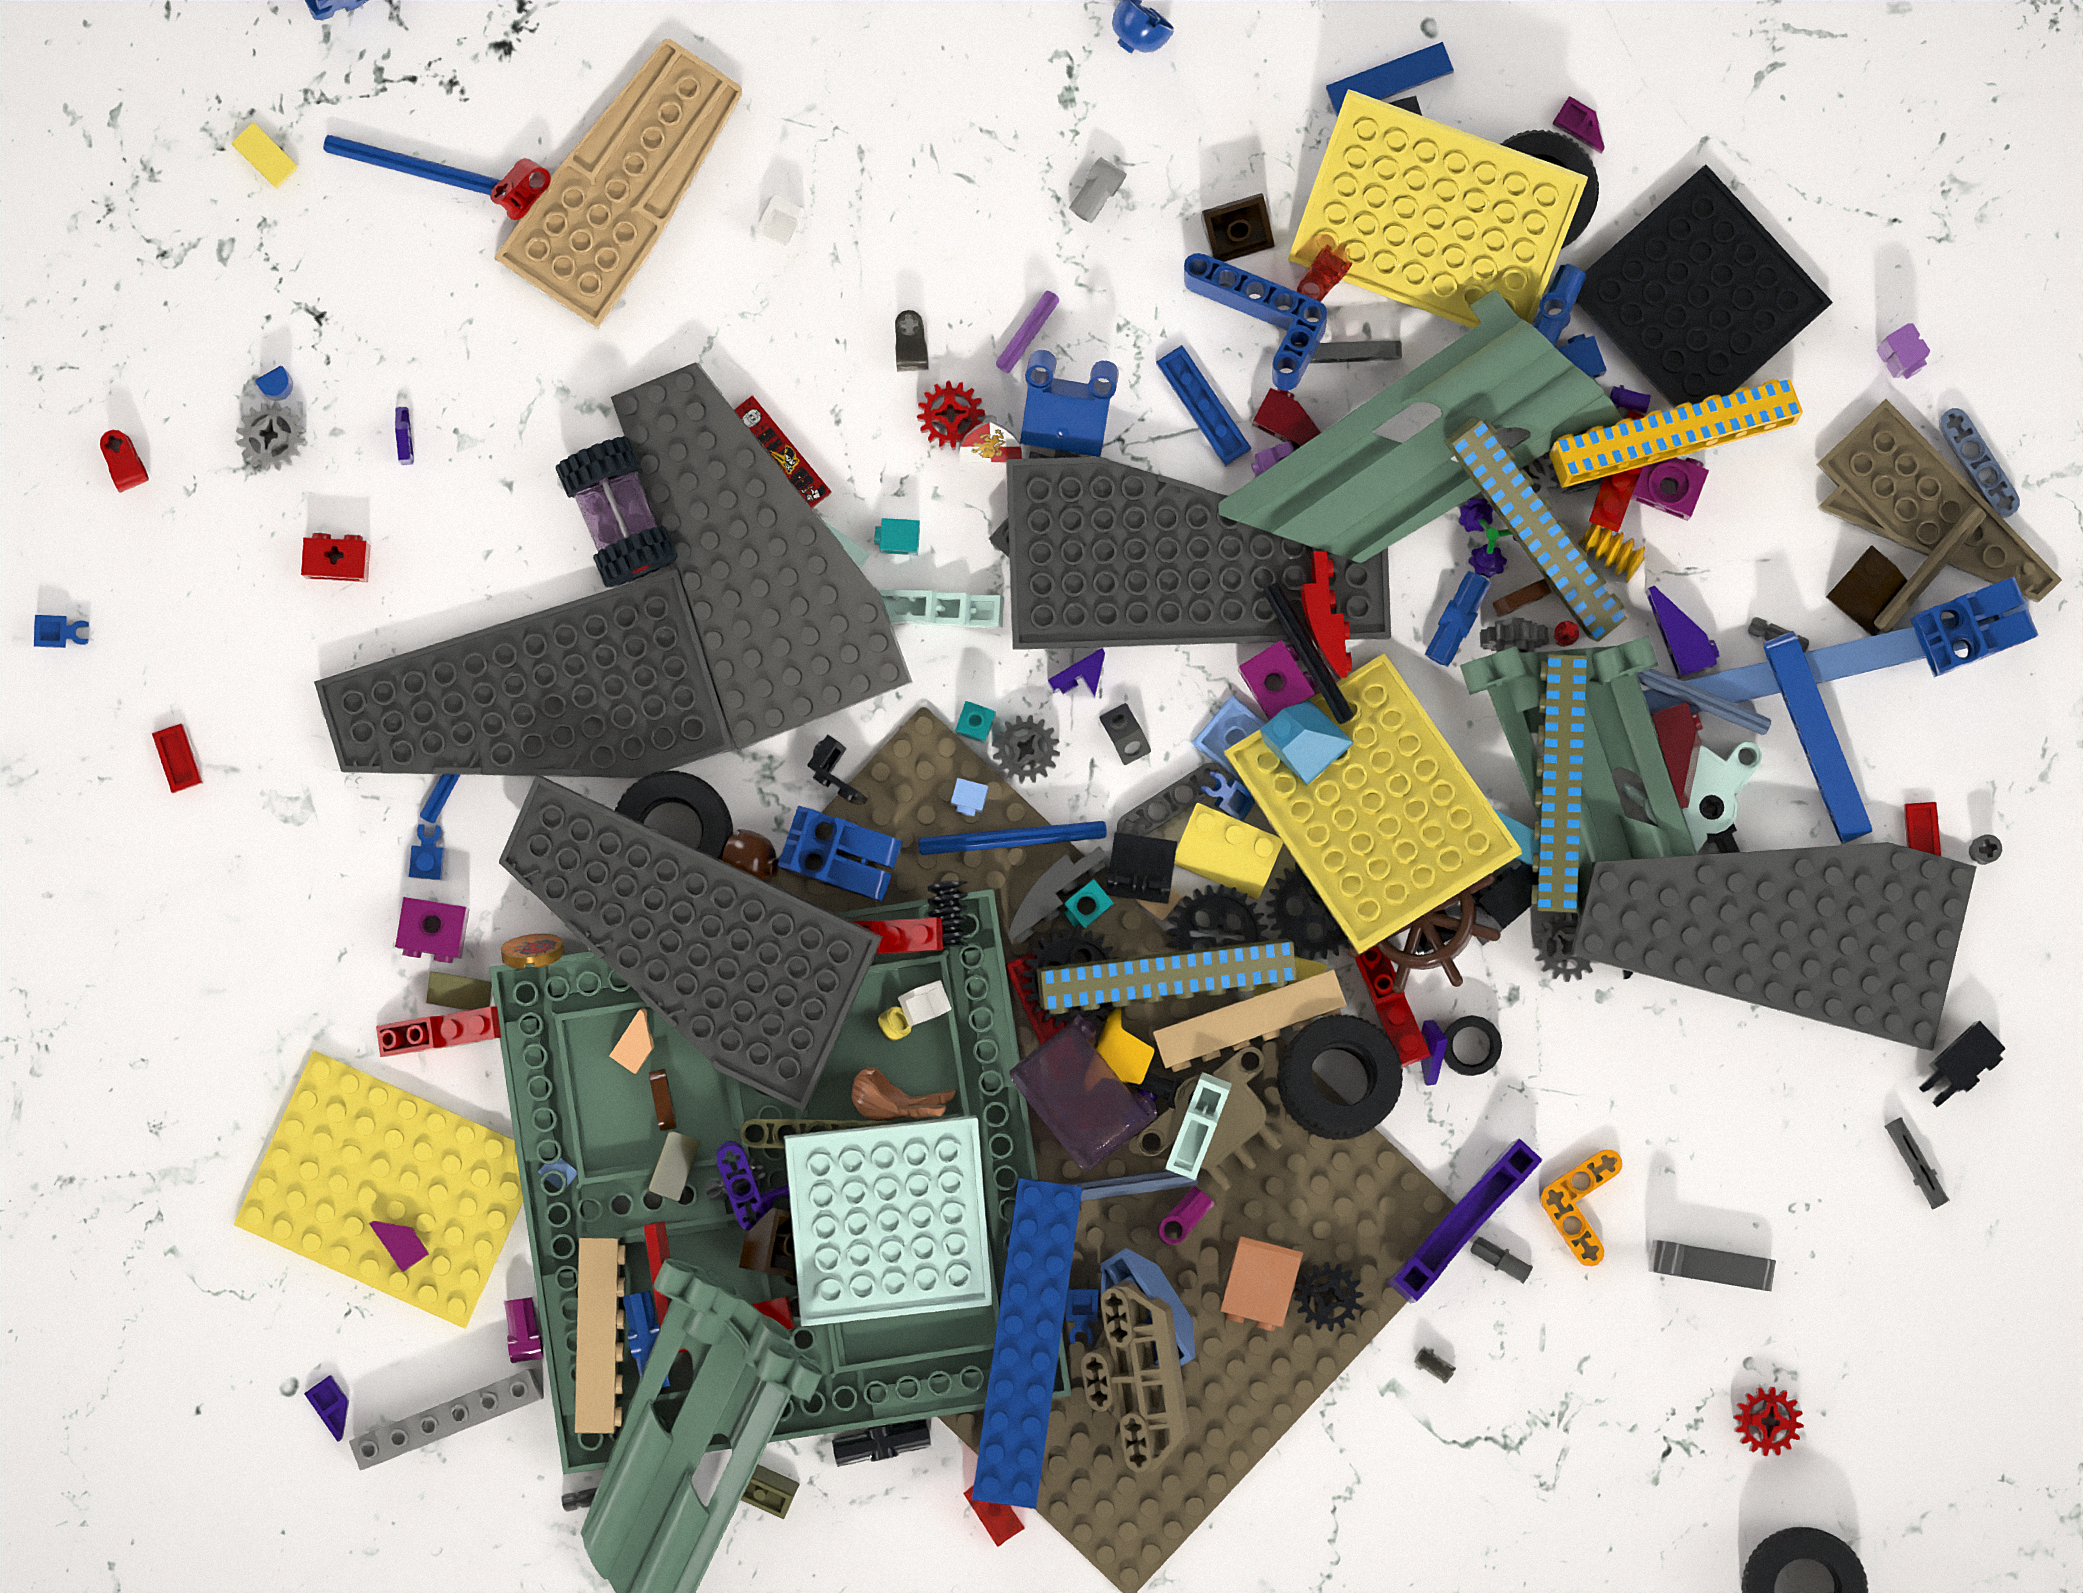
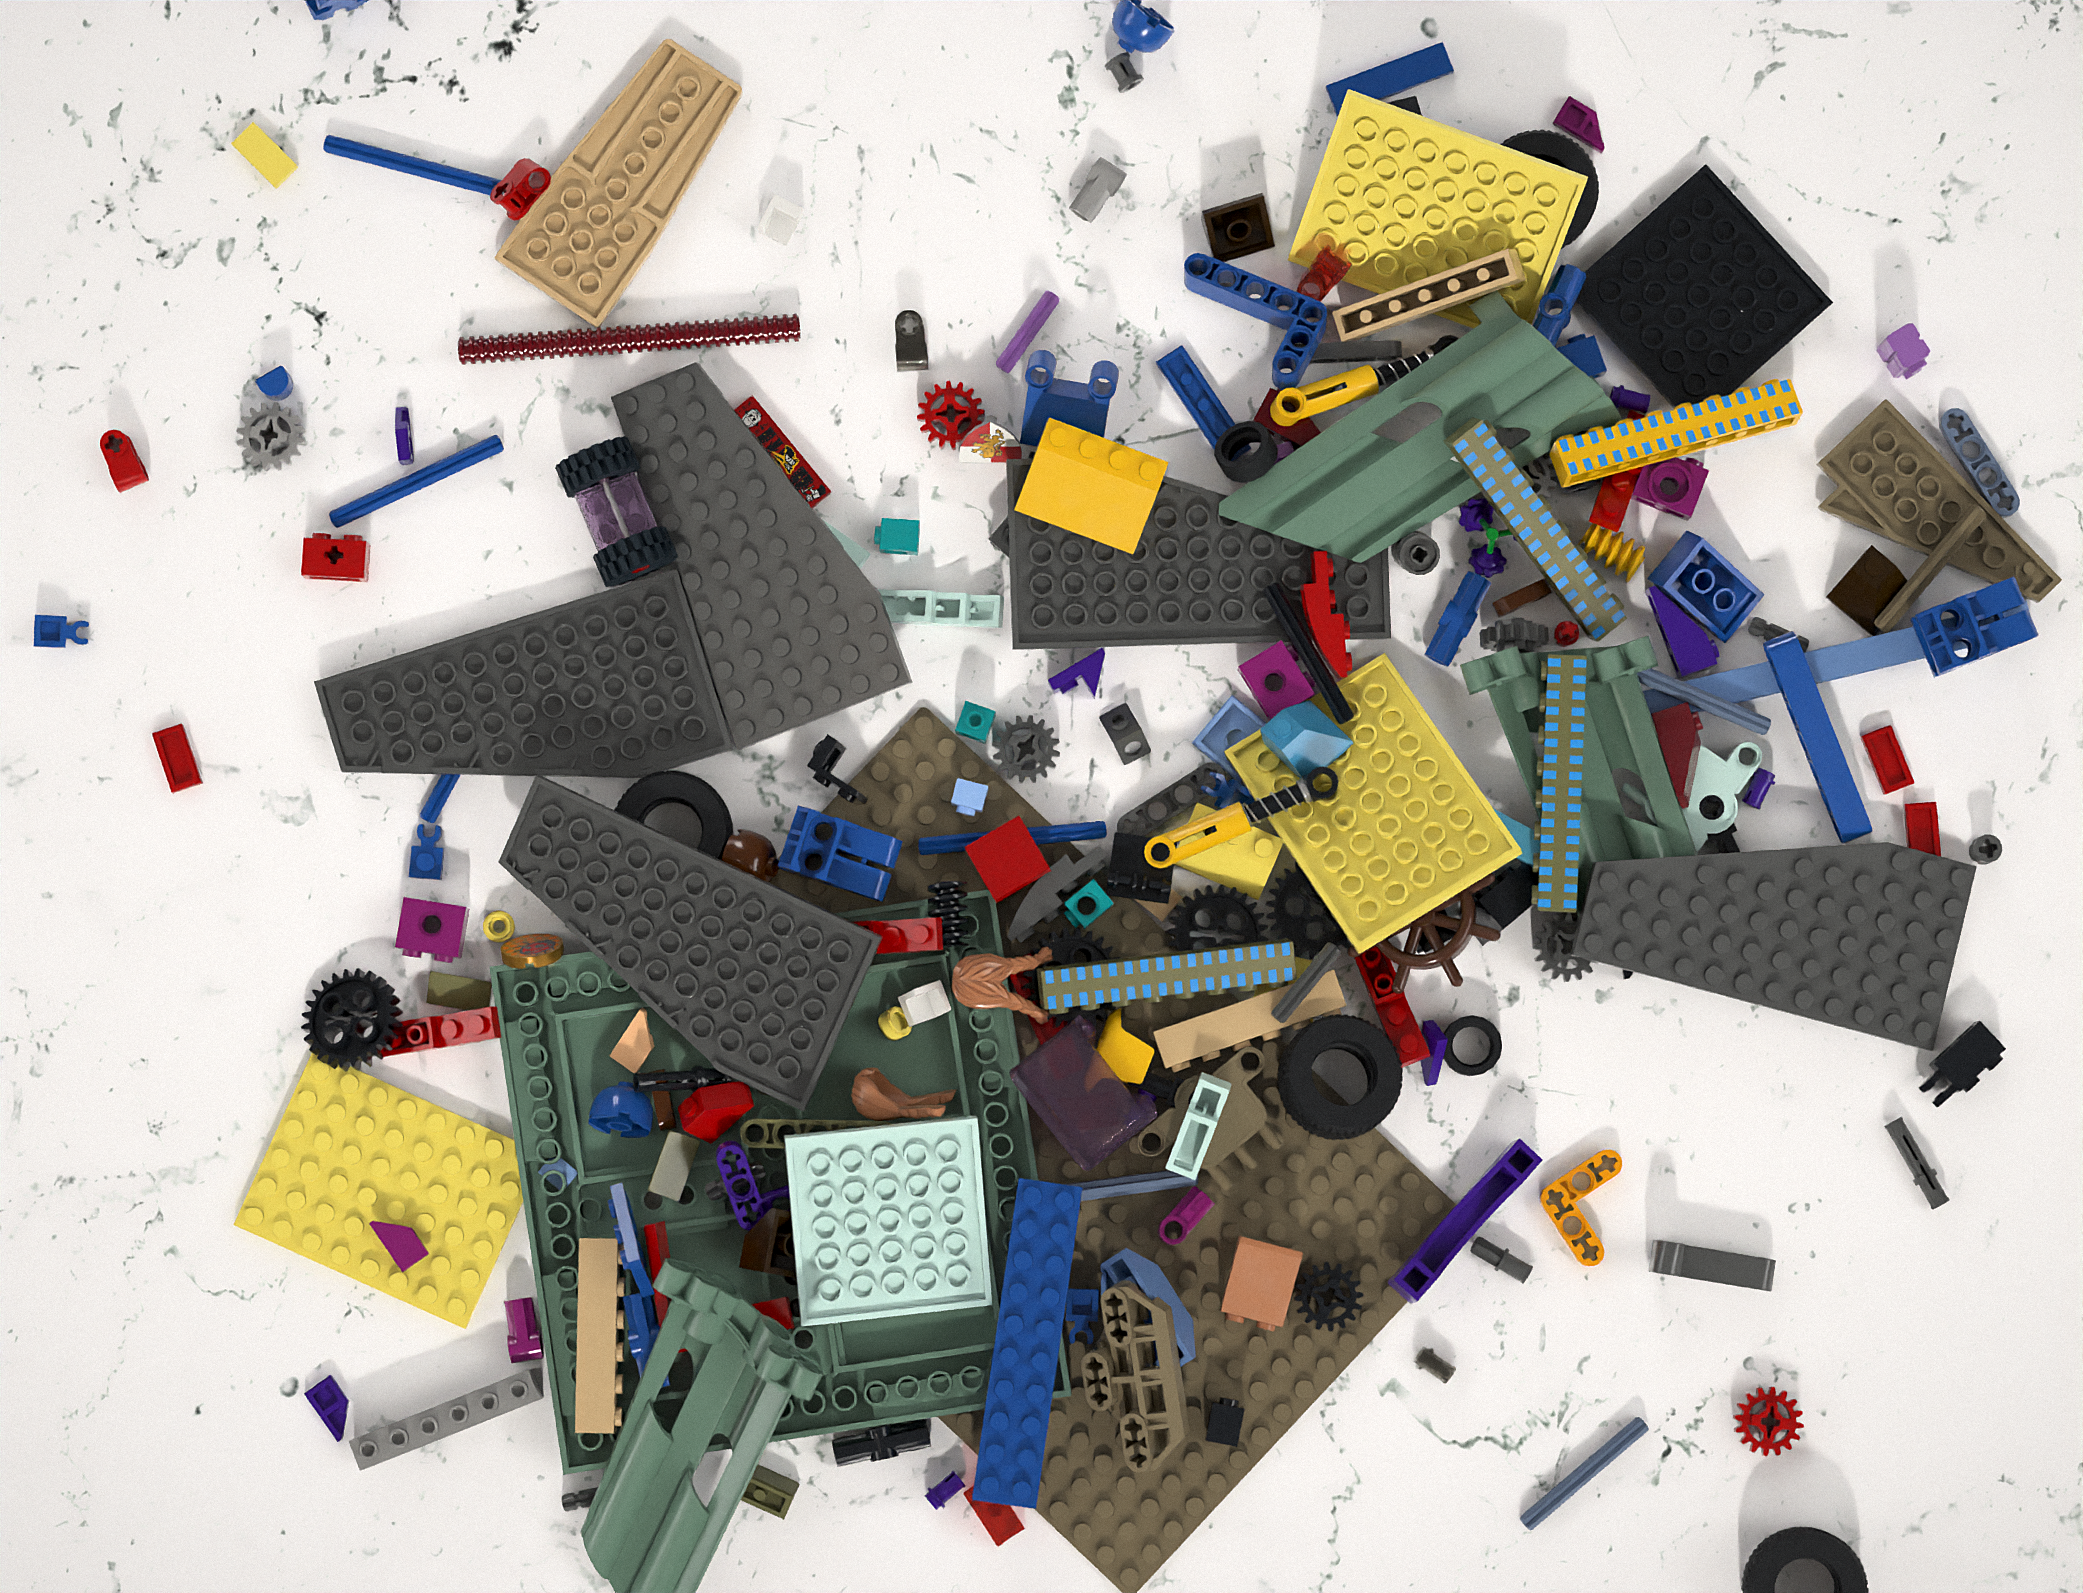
(350, 993): none -> black gear
(416, 481): none -> blue axle
(491, 919): none -> light yellow plate
(622, 1110): none -> blue cylinder
(626, 1233): none -> blue wing
(628, 339): none -> dark red piece
(697, 1077): none -> black pin
(714, 1109): none -> red slope
(944, 1490): none -> dark purple pin
(980, 977): none -> nougat hair
(1007, 859): none -> red tile
(1091, 486): none -> yellow slope
(1124, 72): none -> dark grey bush
(1225, 1422): none -> black brick
(1237, 819): none -> piece
(1253, 466): none -> black tyre
(1306, 982): none -> dark grey axle
(1348, 385): none -> yellow piece
(1416, 553): none -> dark grey wheel
(1429, 295): none -> tan brick
(1584, 1473): none -> sand blue axle
(1705, 585): none -> blue slope
(1758, 788): none -> dark purple pin
(1887, 759): none -> red tile

